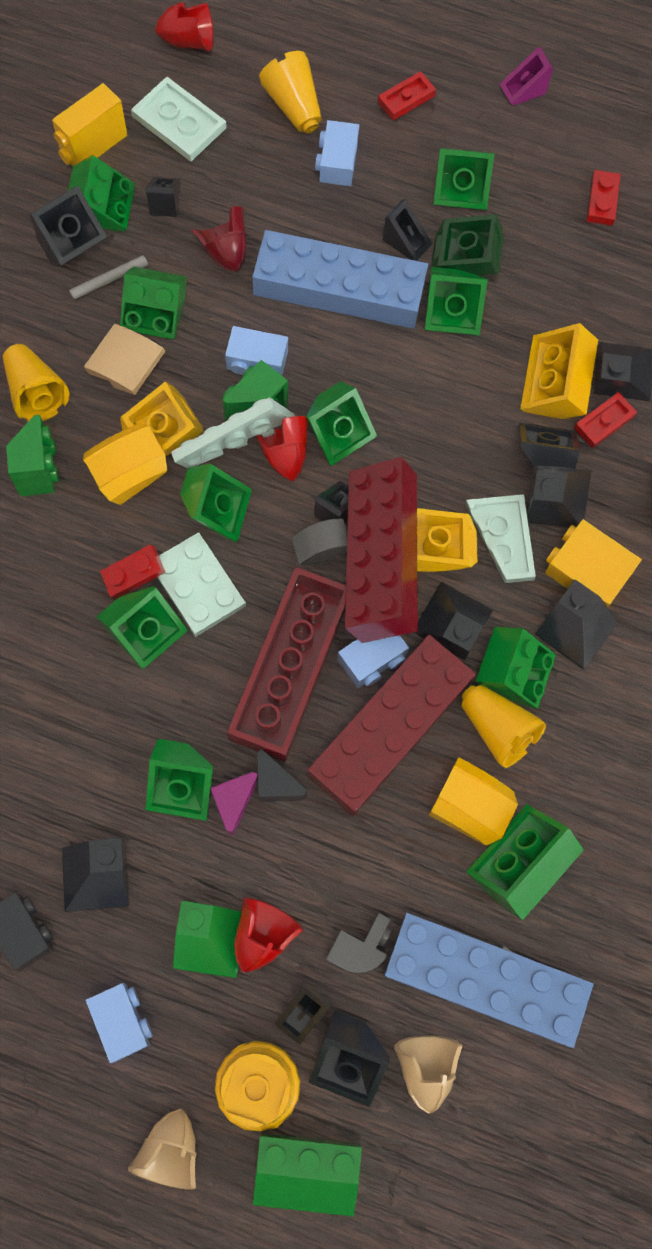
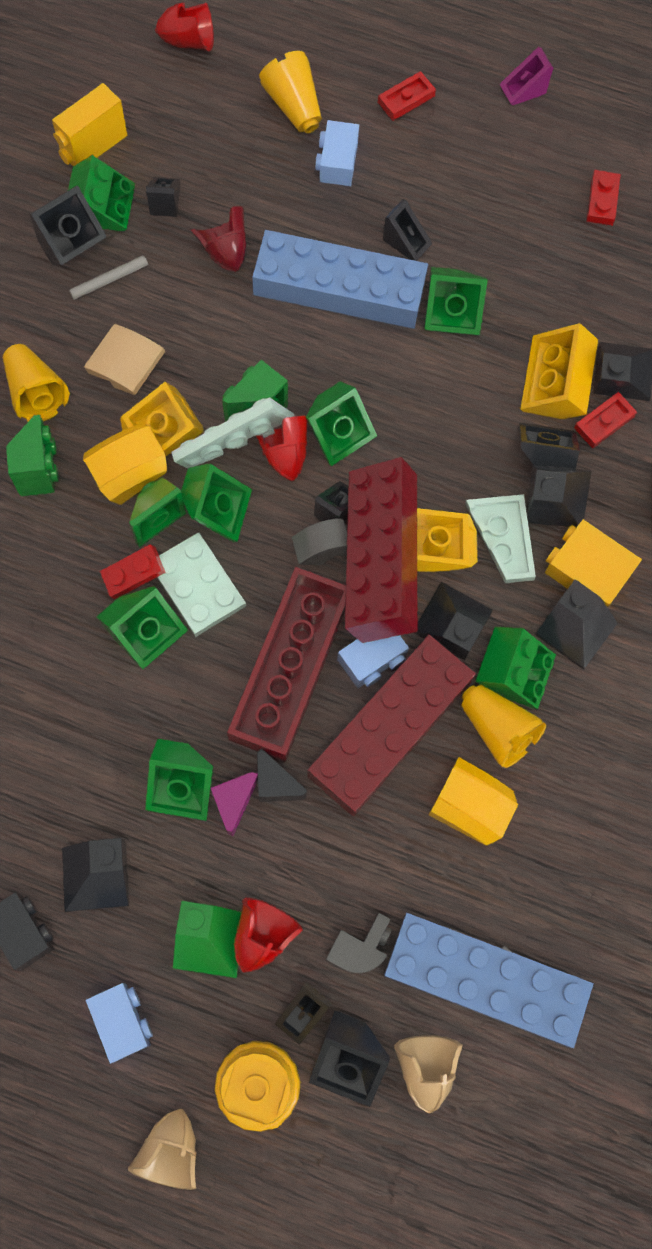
(152, 302): green slope -> none
(155, 510): none -> green slope
(178, 119): light aqua plate -> none
(250, 346): light blue brick -> none
(307, 1174): green slope -> none
(463, 178): green slope -> none
(469, 244): dark green slope -> none
(525, 861): green slope -> none

